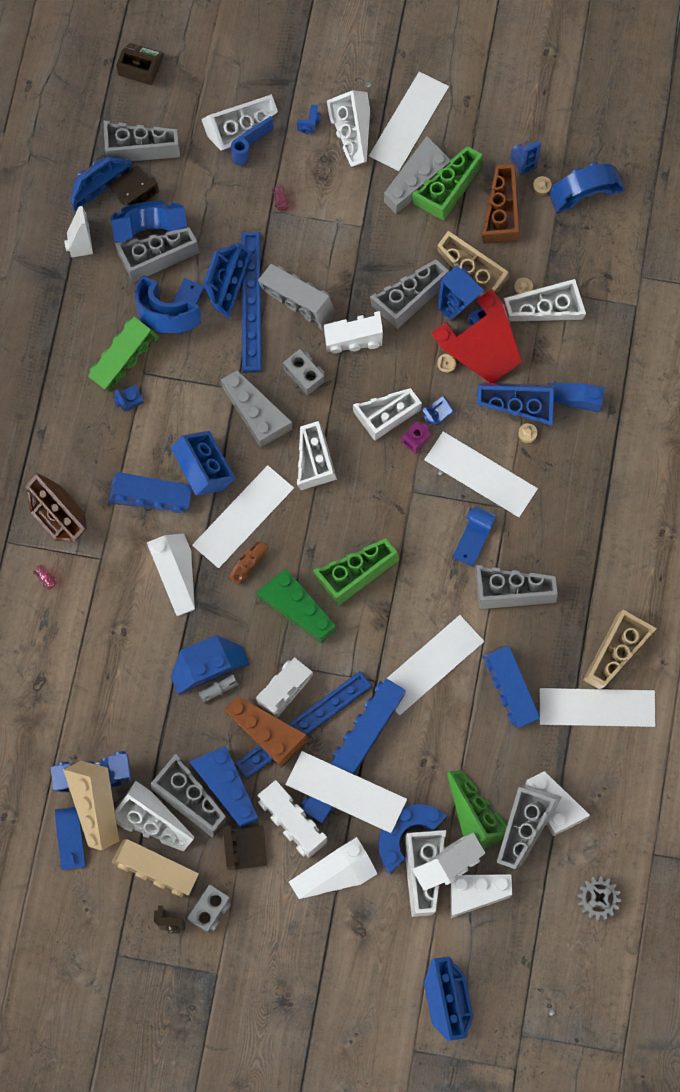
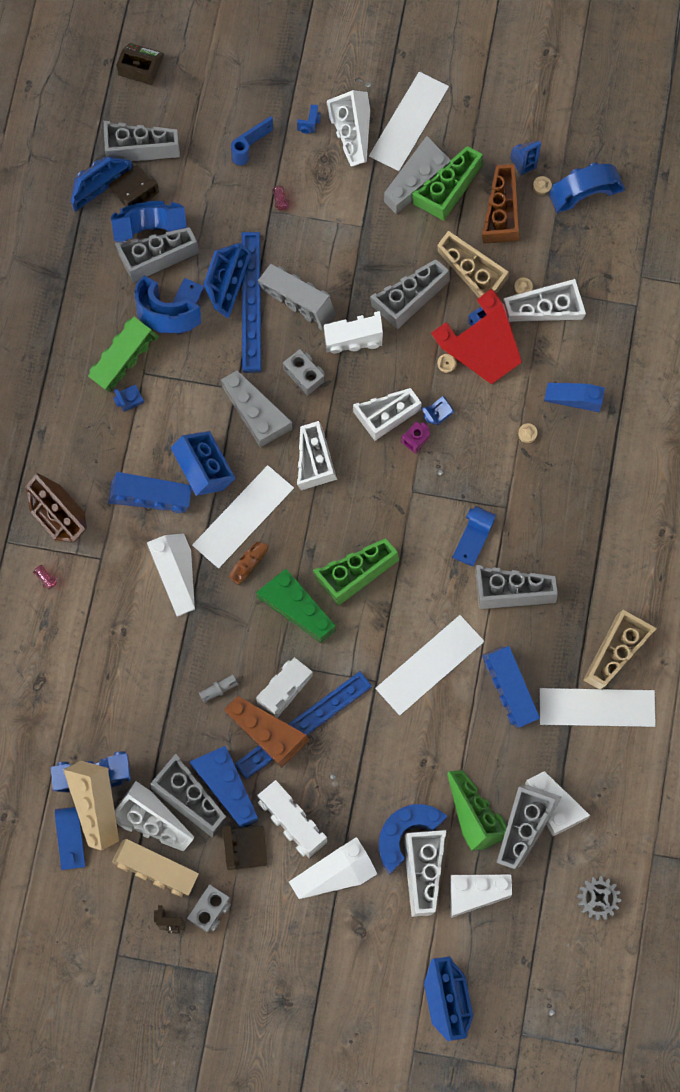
(78, 235): white wedge -> none
(207, 662): blue wedge -> none
(233, 122): white wedge -> none
(346, 792): white sticker -> none
(359, 740): blue brick -> none
(450, 862): white wedge -> none
(457, 292): blue wedge -> none
(481, 474): white sticker -> none
(519, 399): blue wedge -> none

